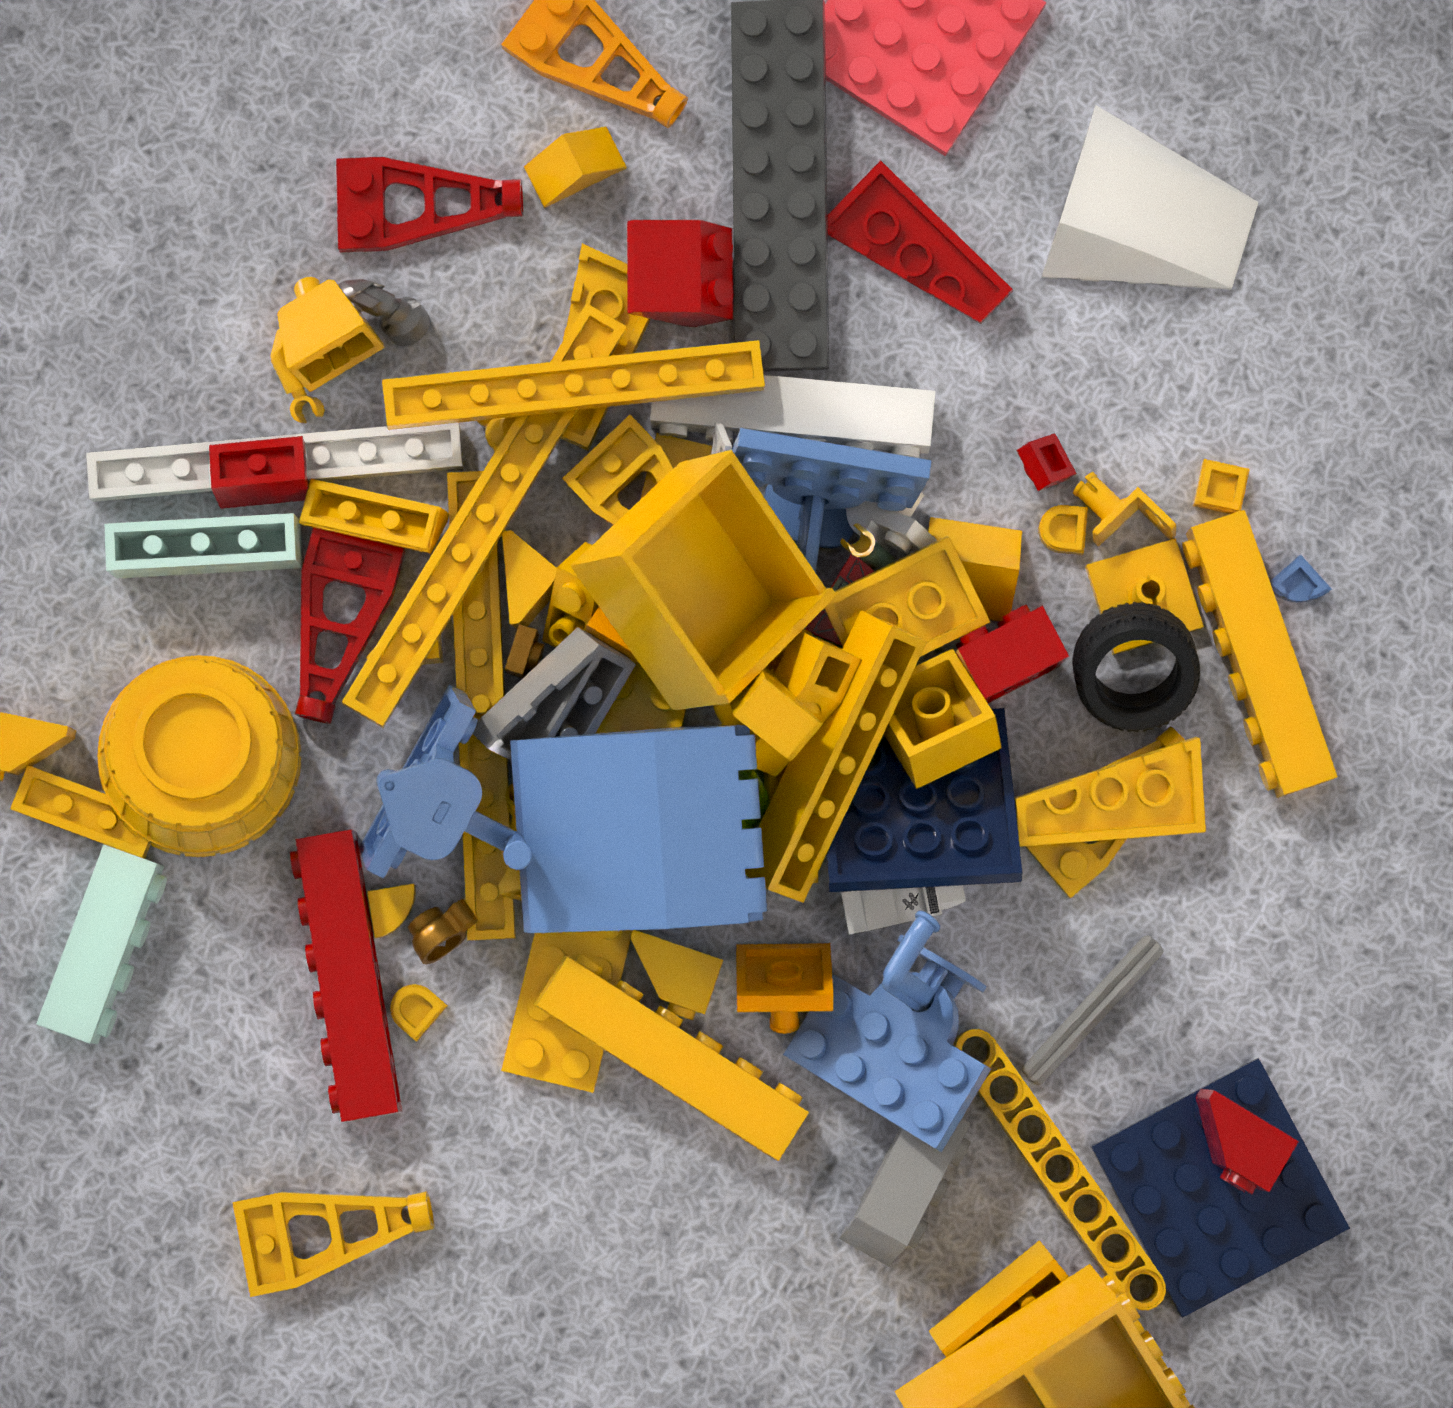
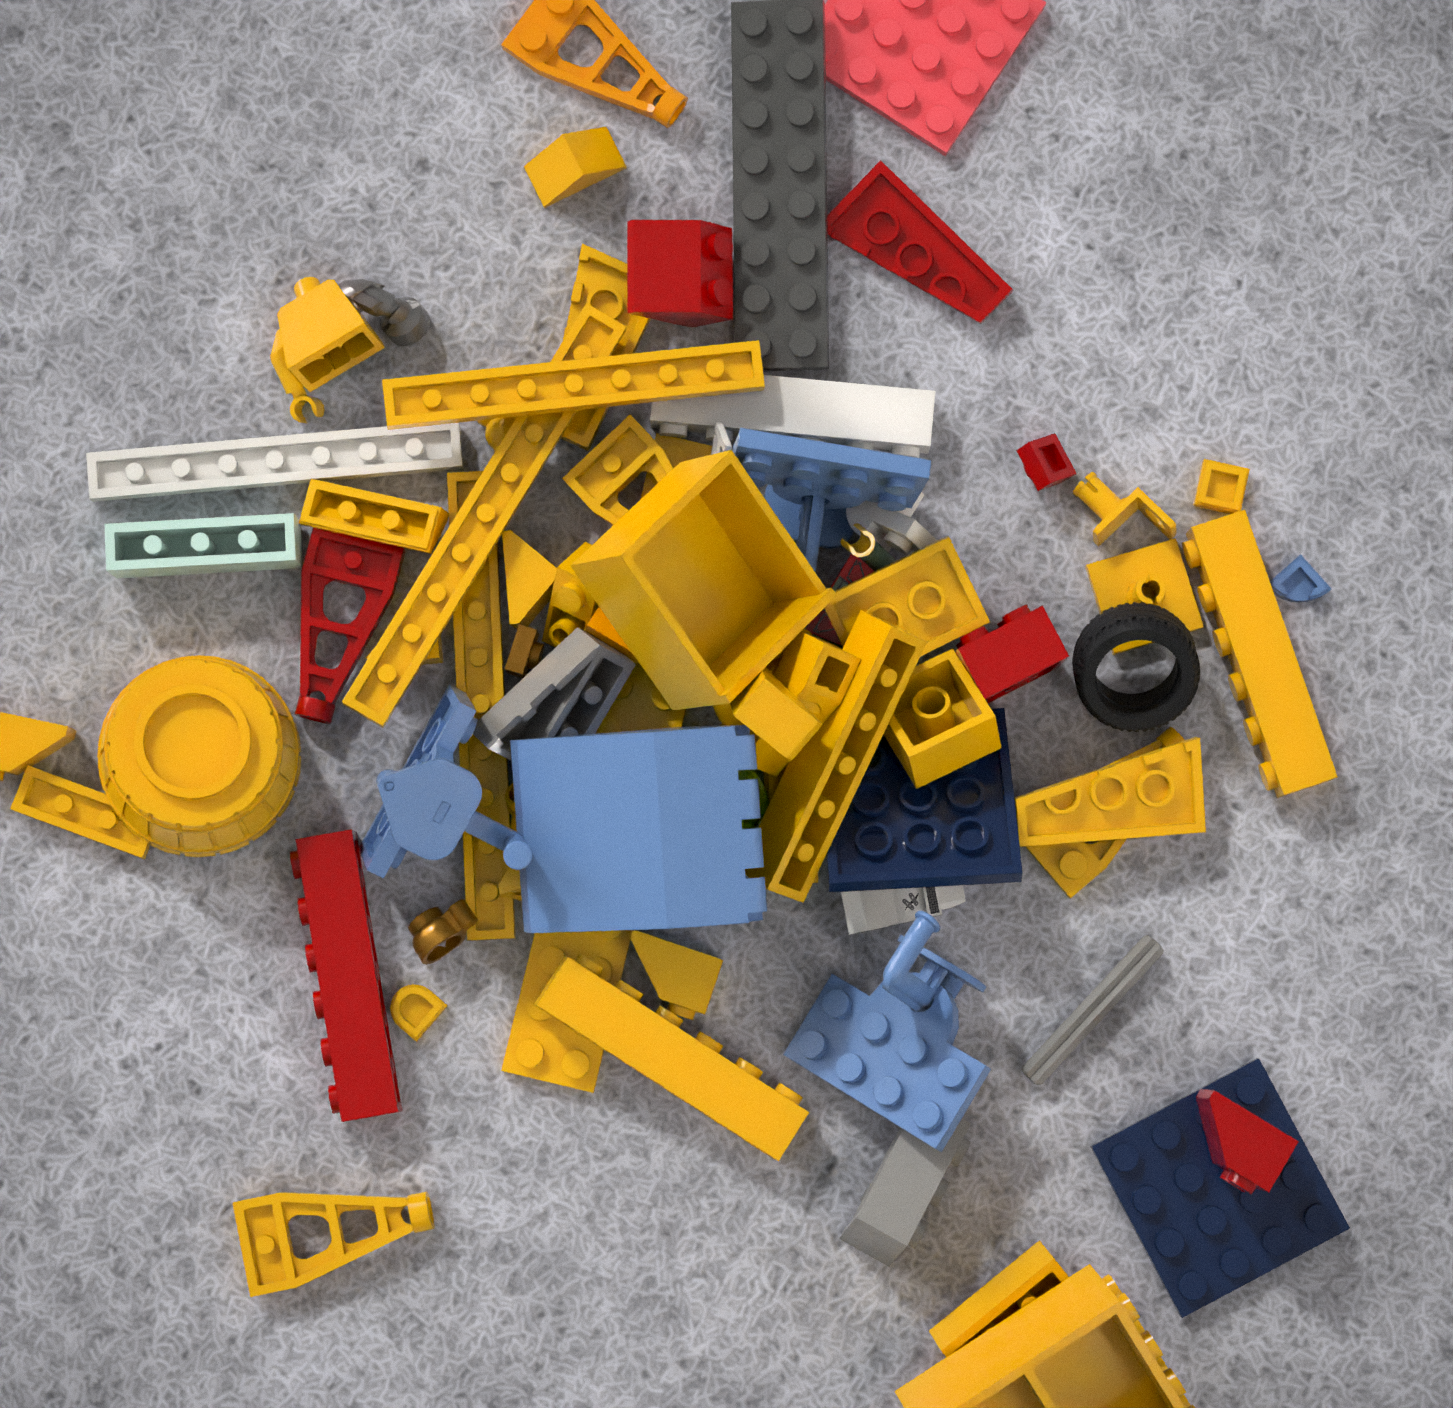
(101, 945): light aqua brick -> none
(259, 472): red panel -> none
(362, 202): red plate -> none
(390, 908): yellow tile -> none
(784, 981): light orange tile -> none
(989, 559): yellow slope -> none
(1064, 529): yellow tile -> none
(1076, 1184): yellow beam -> none
(1147, 215): white wedge -> none

